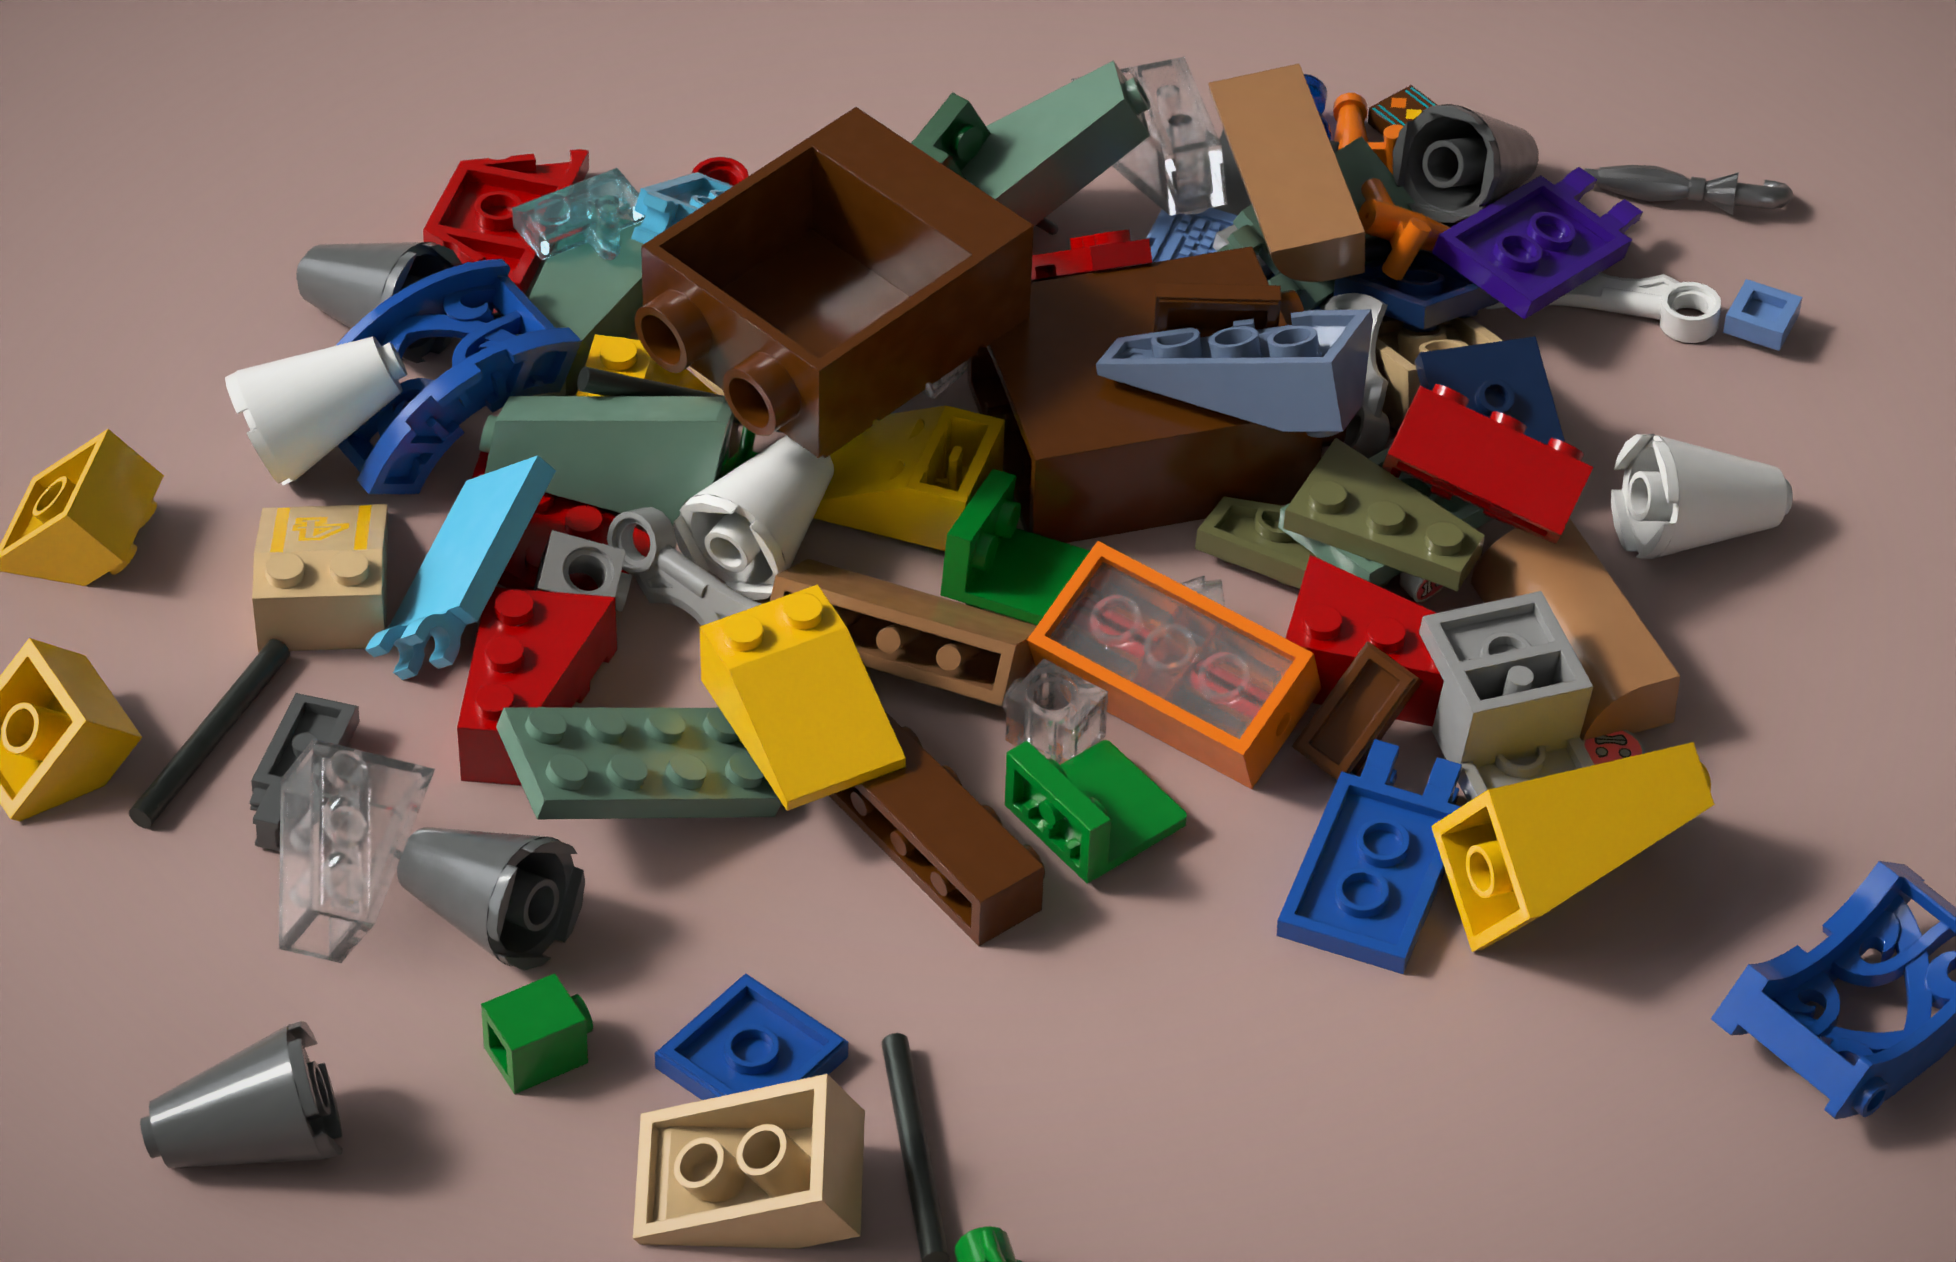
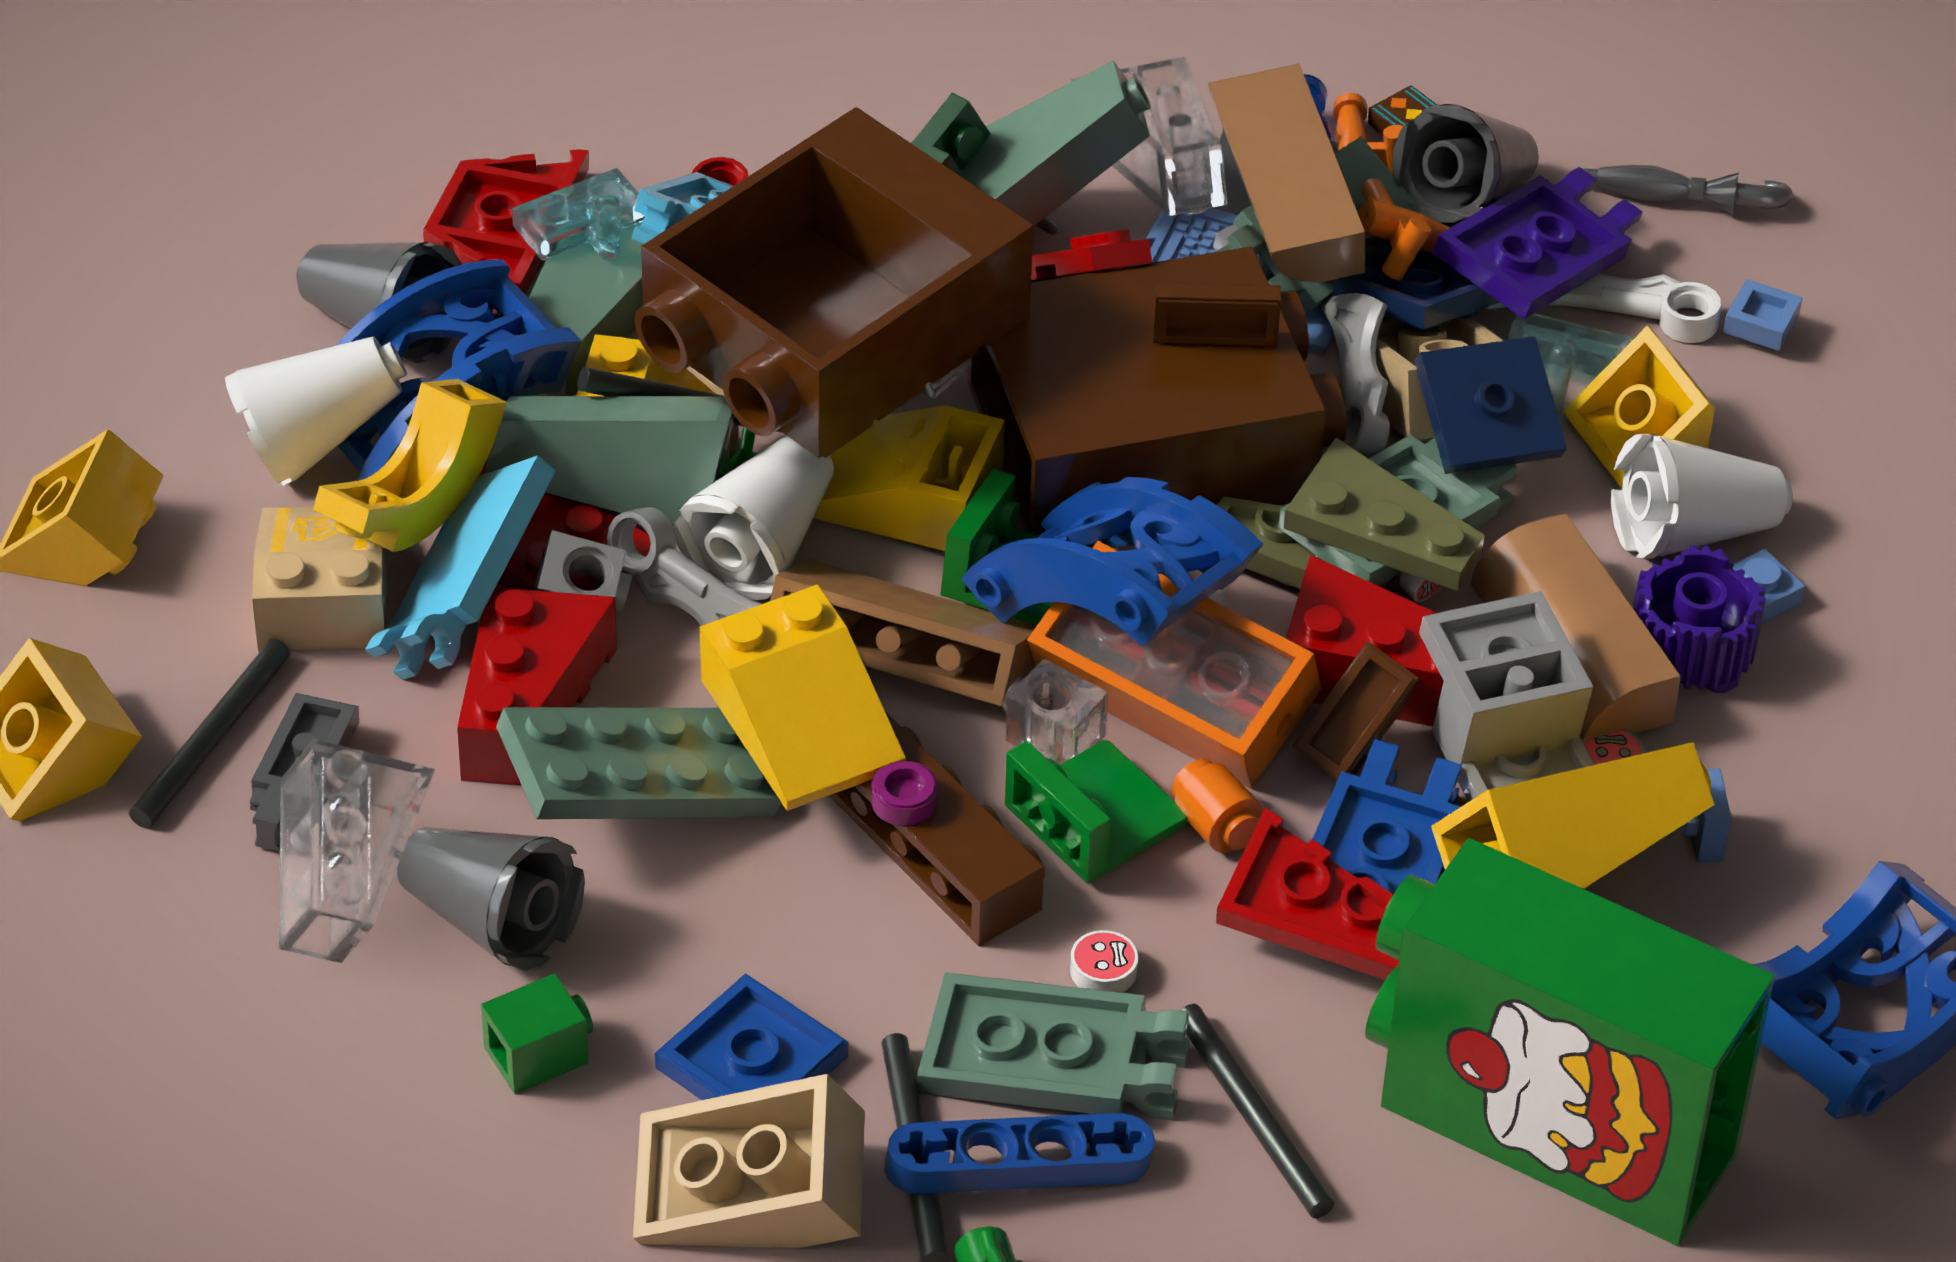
(249, 1108): dark grey cone -> none
(428, 472): none -> yellow arch
(904, 793): none -> magenta tile
(1022, 1163): none -> blue beam
(1052, 1047): none -> sand green tile
(1104, 961): none -> tile
(1122, 586): none -> blue fence
(1216, 805): none -> orange brick
(1257, 1113): none -> pearl dark grey bar
(1277, 377): sand blue wedge -> none
(1305, 900): none -> red wing
(1488, 462): red wedge -> none
(1566, 343): none -> clear light blue plate
(1568, 1037): none -> green brick
(1641, 394): none -> yellow slope
(1702, 616): none -> dark purple brick
(1712, 826): none -> medium blue plate
(1781, 587): none -> medium blue plate

